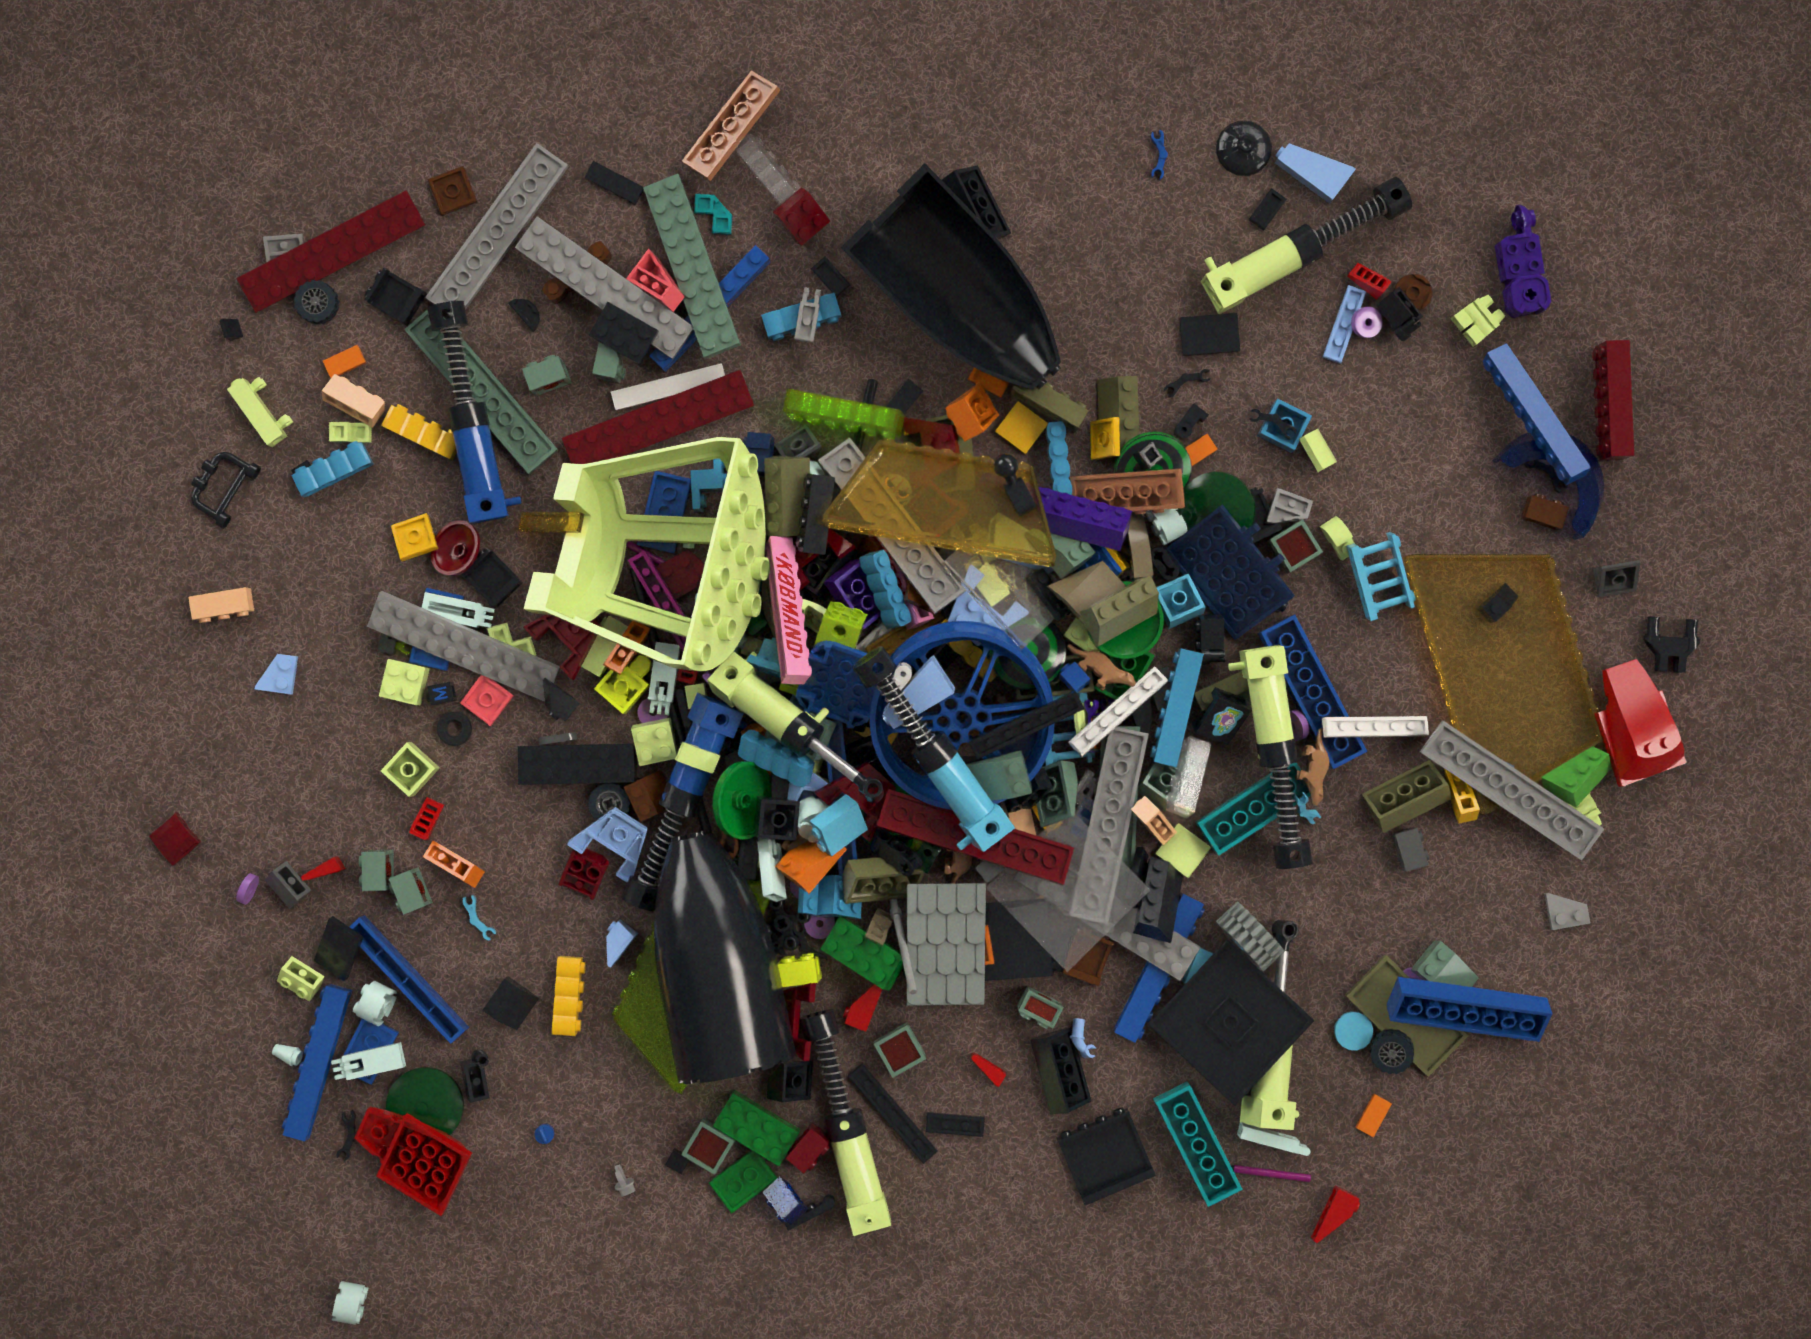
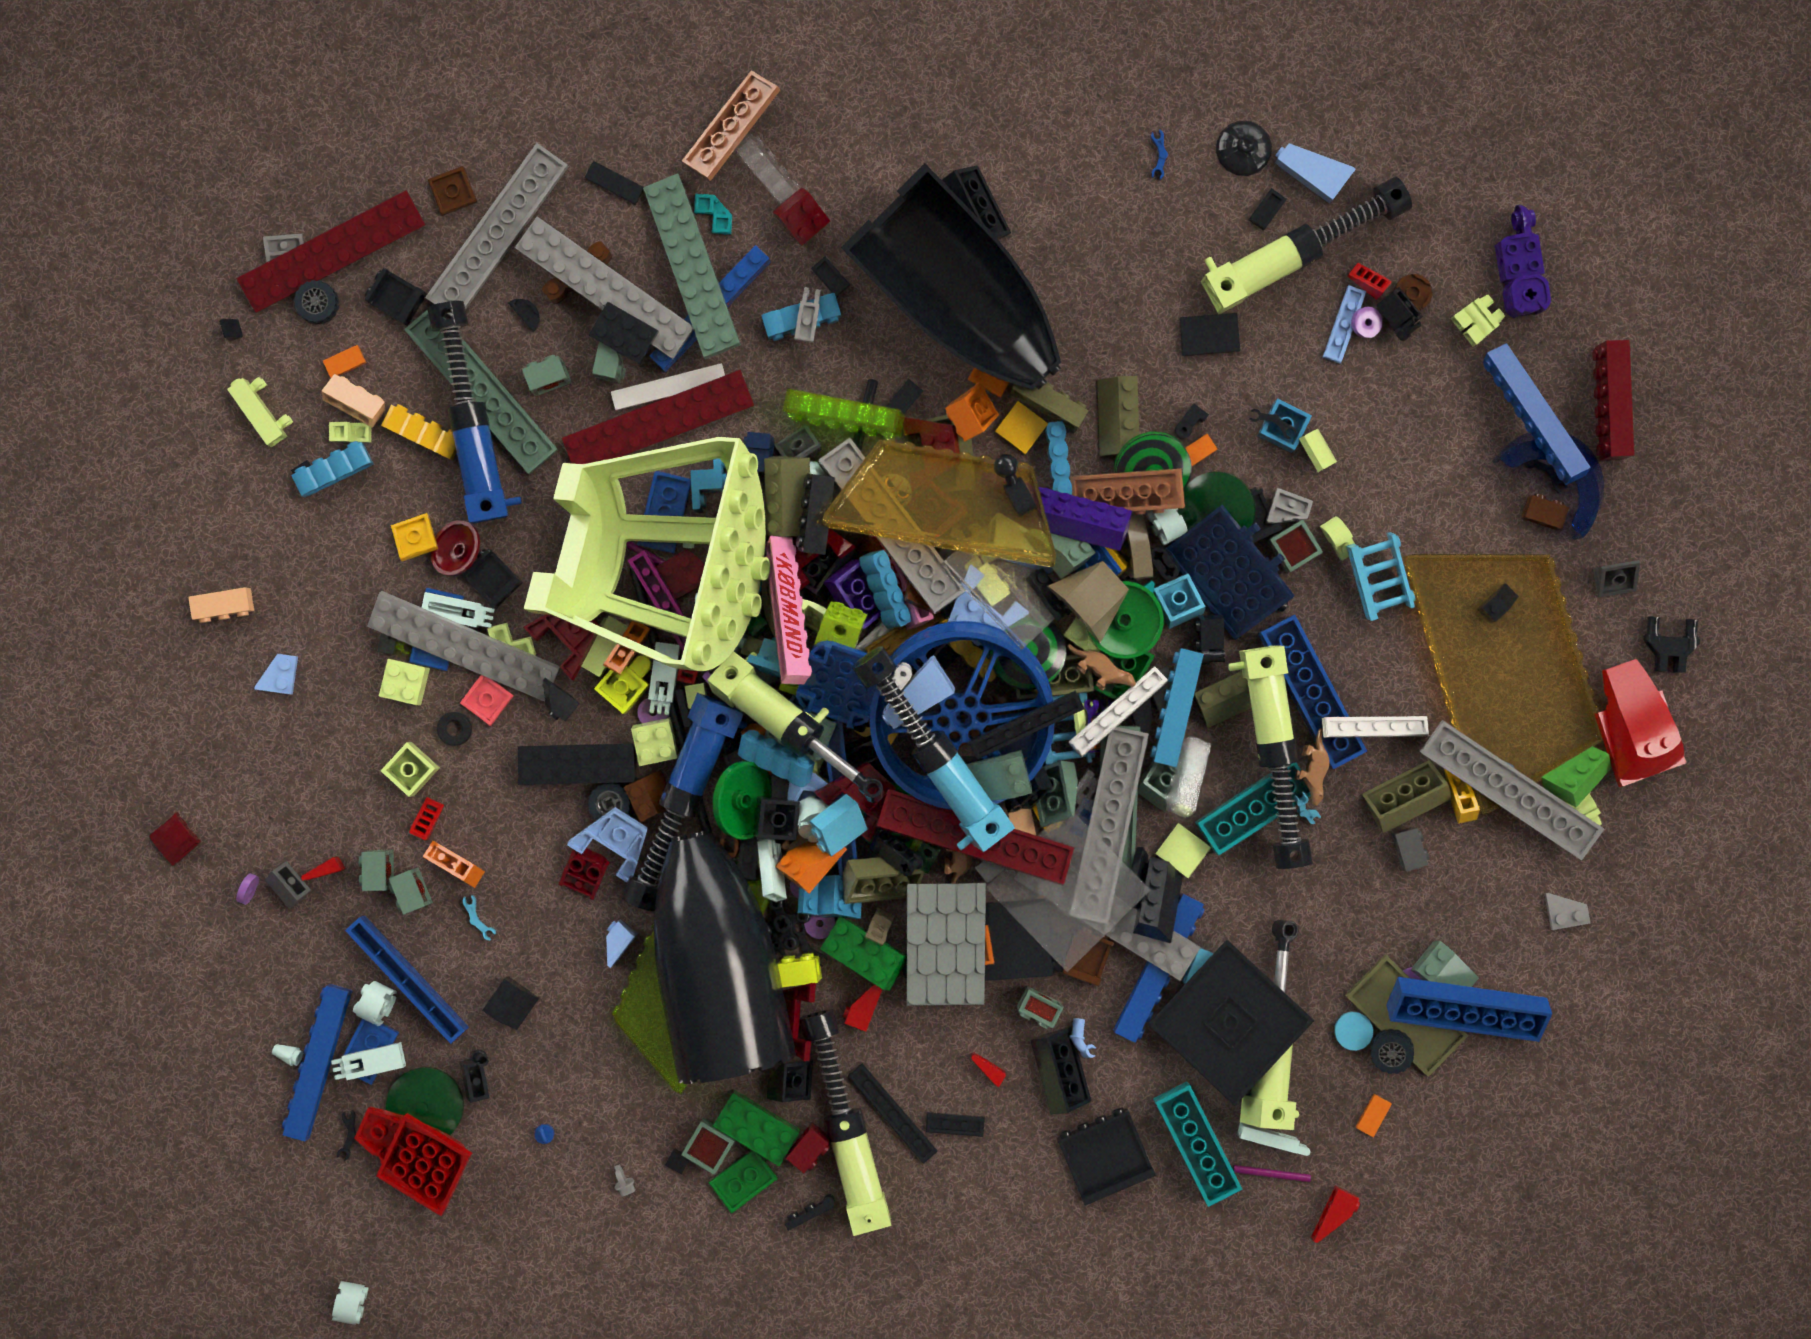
(200, 483): black bar -> none
(300, 978): yellowish green brick -> none
(338, 948): black tile -> none
(441, 693): black brick -> none
(551, 522): clear yellow tile -> none
(558, 738): dark grey tile -> none
(567, 995): yellow brick -> none
(656, 281): coral wedge -> none
(697, 757): yellowish green slope -> none
(784, 1200): brick -> none
(896, 915): light grey bar -> none
(899, 1049): piece -> none
(1074, 677): blue brick -> none
(1105, 438): yellow tile -> none
(1121, 610): olive slope -> none
(1147, 456): black slope -> none
(1153, 820): light nougat brick -> none
(1185, 378): black piece -> none
(1222, 717): black panel -> none
(1250, 936): light grey wheel -> none
(1299, 725): medium lavender piece -> none

